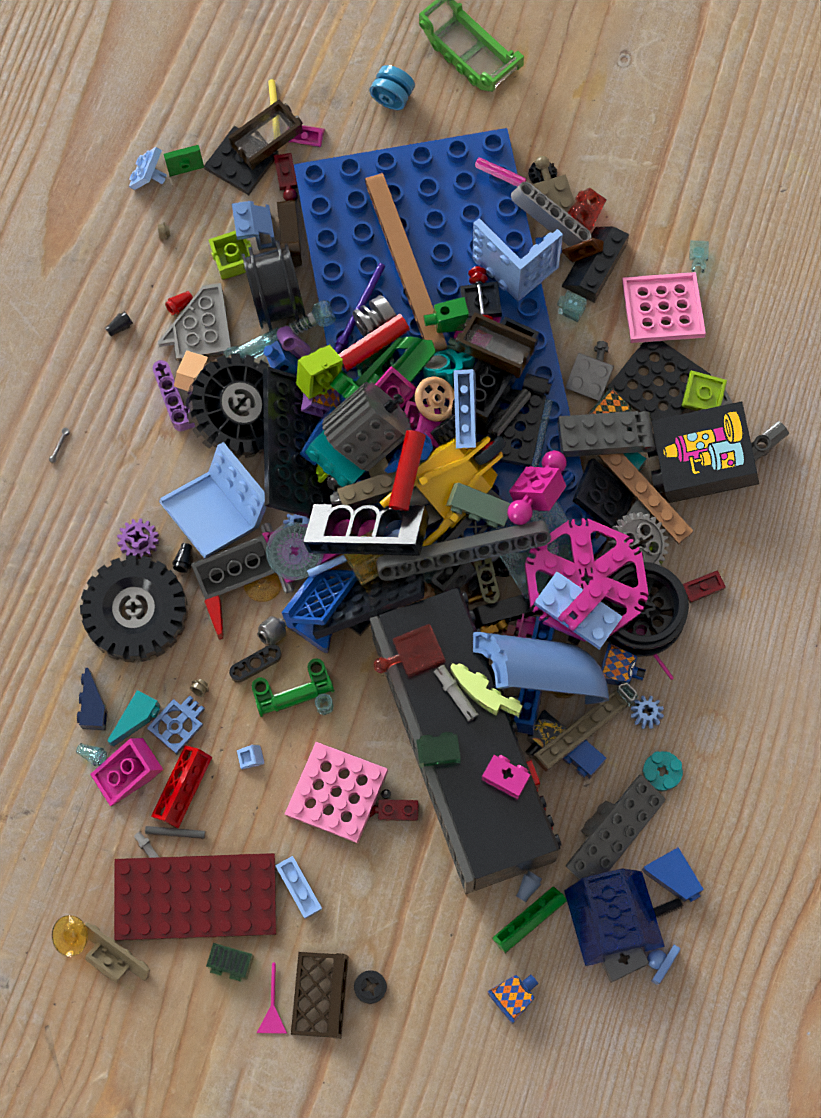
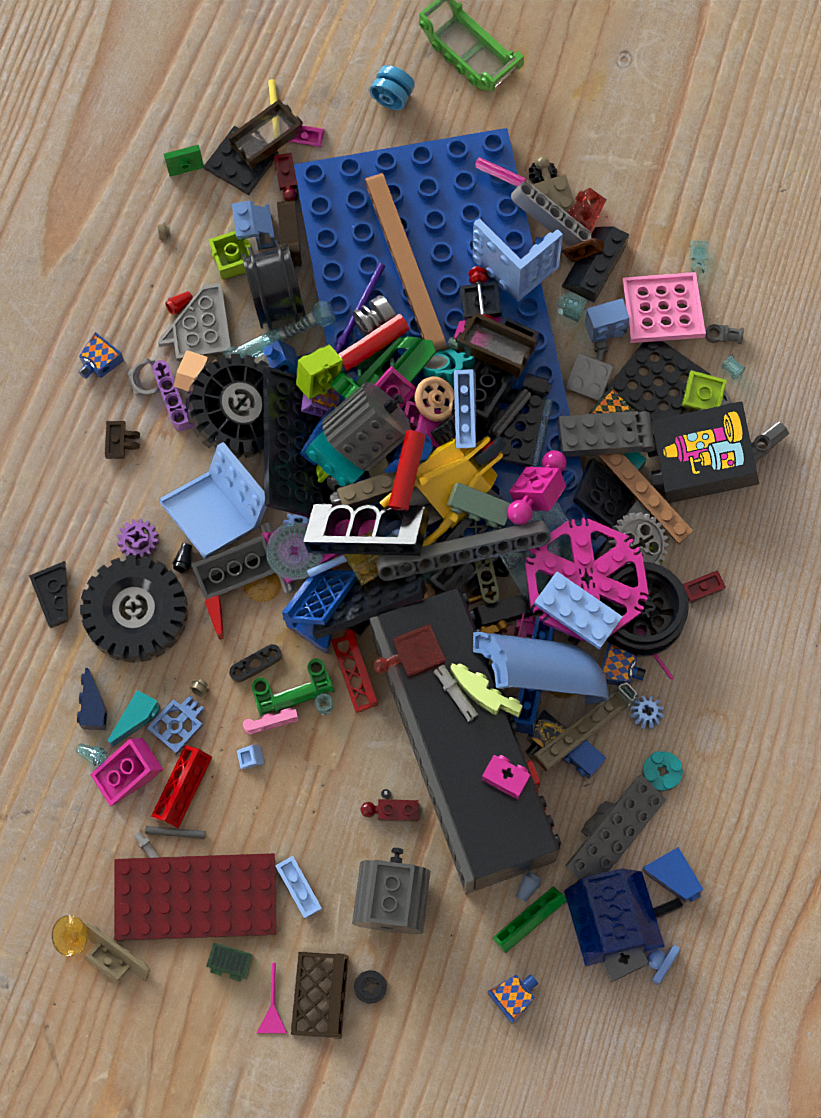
(52, 593): none -> black wing
(65, 431): flat silver hinge -> none
(99, 357): none -> blue torso
(115, 440): none -> dark brown hinge
(119, 323): black cone -> none
(135, 381): none -> light grey helmet
(146, 169): light blue plate -> none
(270, 721): none -> bright pink plate
(271, 630): flat silver head -> none
(292, 343): medium lavender piece -> none
(360, 666): none -> red fence
(360, 811): bright pink piece -> none
(391, 895): none -> dark grey piece
(438, 750): clear green brick -> none
(448, 316): green torso -> none
(583, 604): dark pink plate -> none
(607, 321): none -> medium blue brick
(725, 333): none -> dark grey connector
(733, 367): none -> clear light blue bush

